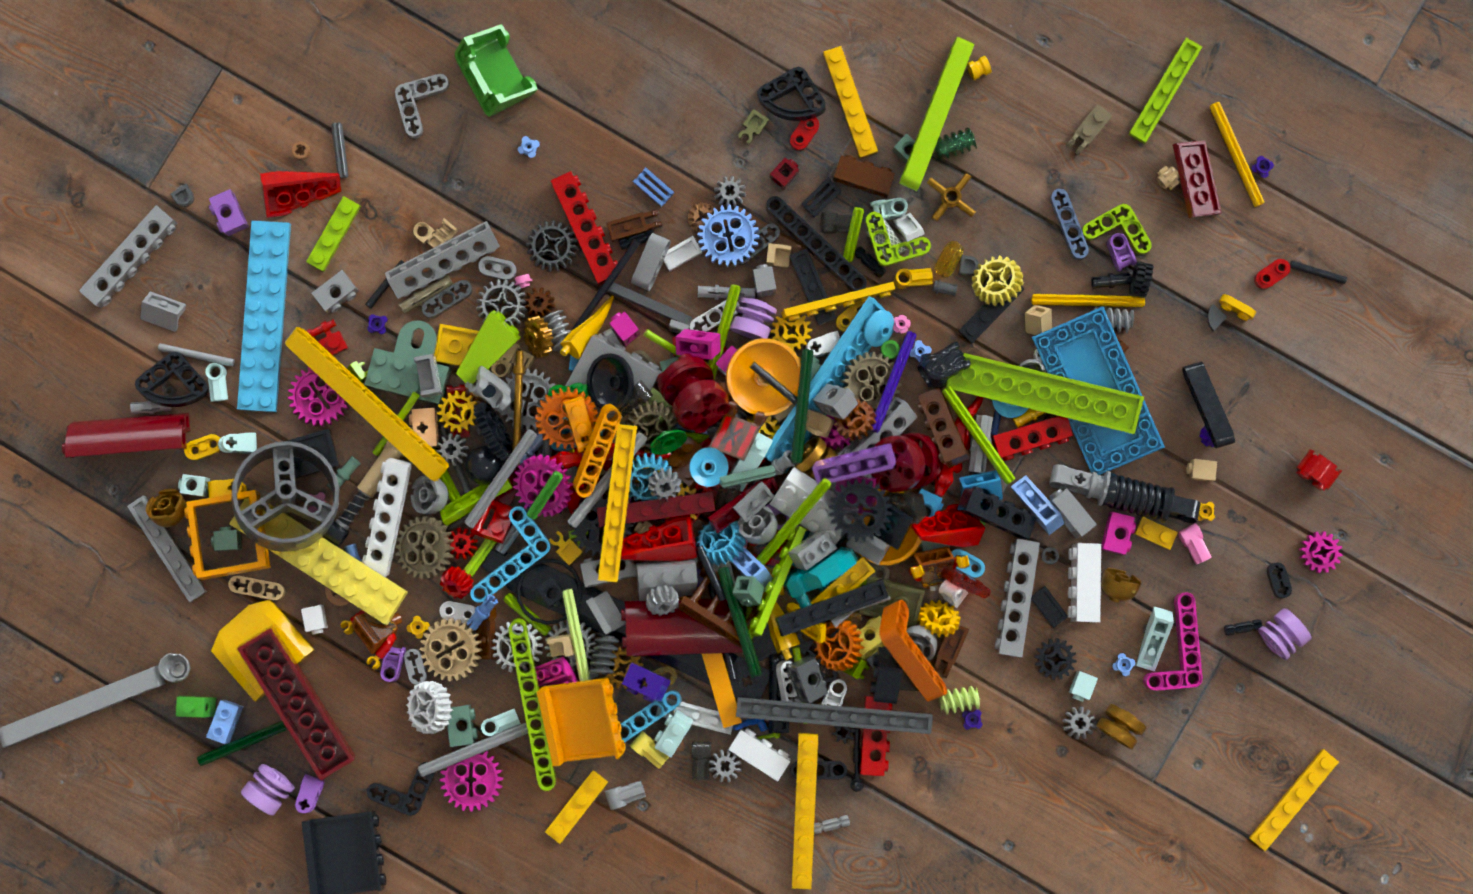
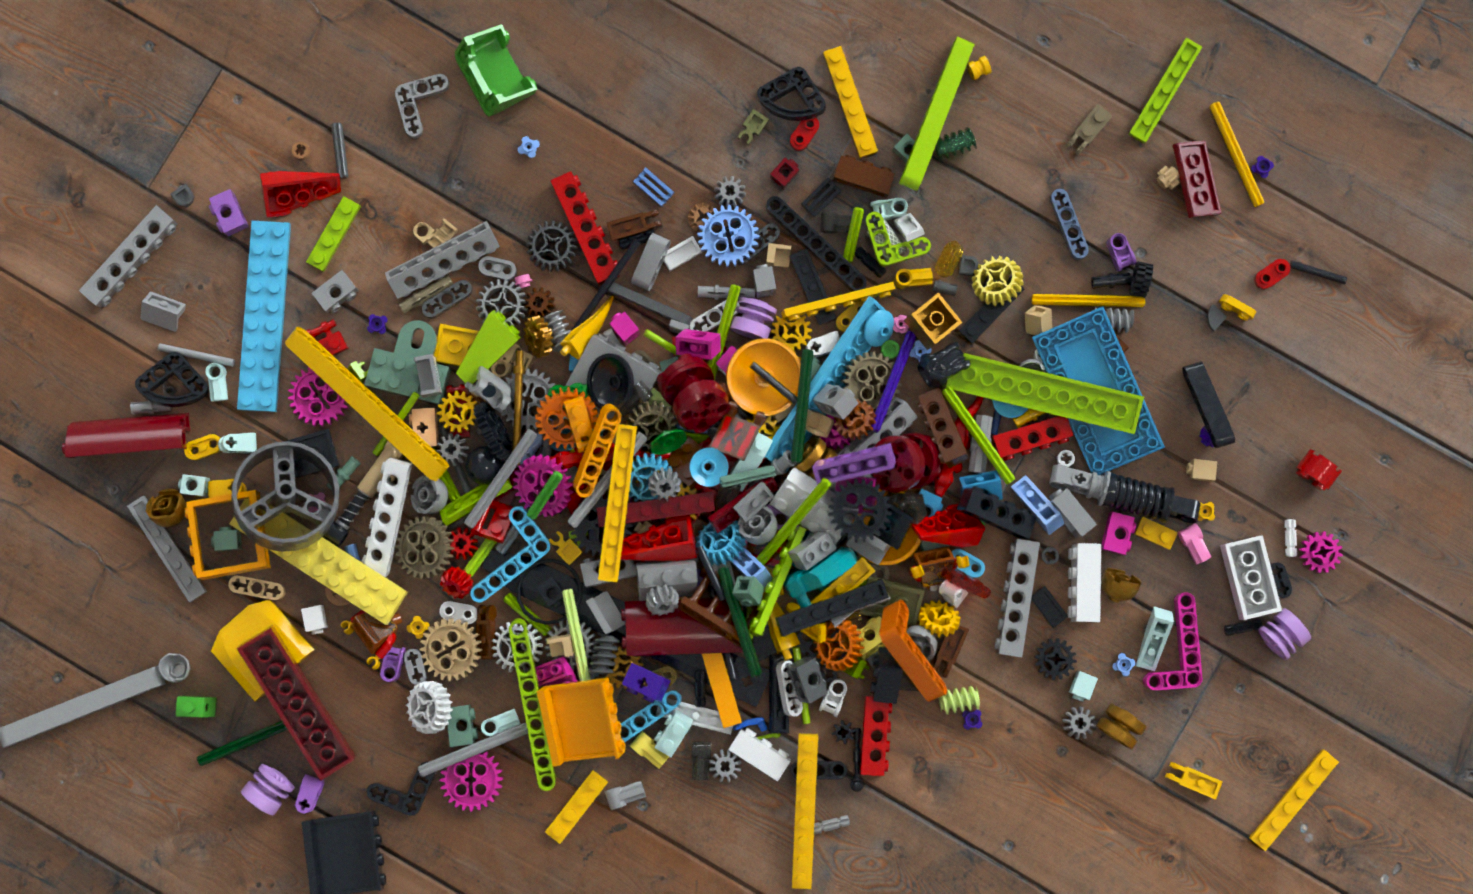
(224, 721): light blue brick -> none
(380, 290): black bar -> none
(482, 612): medium blue pin -> none
(700, 688): none -> black axle
(834, 715): dark grey plate -> none
(933, 321): none -> pearl gold brick
(954, 190): pearl gold bar -> none
(1069, 454): none -> white bush
(1123, 223): lime beam -> none
(1196, 781): none -> yellow hinge
(1250, 578): none -> white brick
(1290, 538): none -> white axle

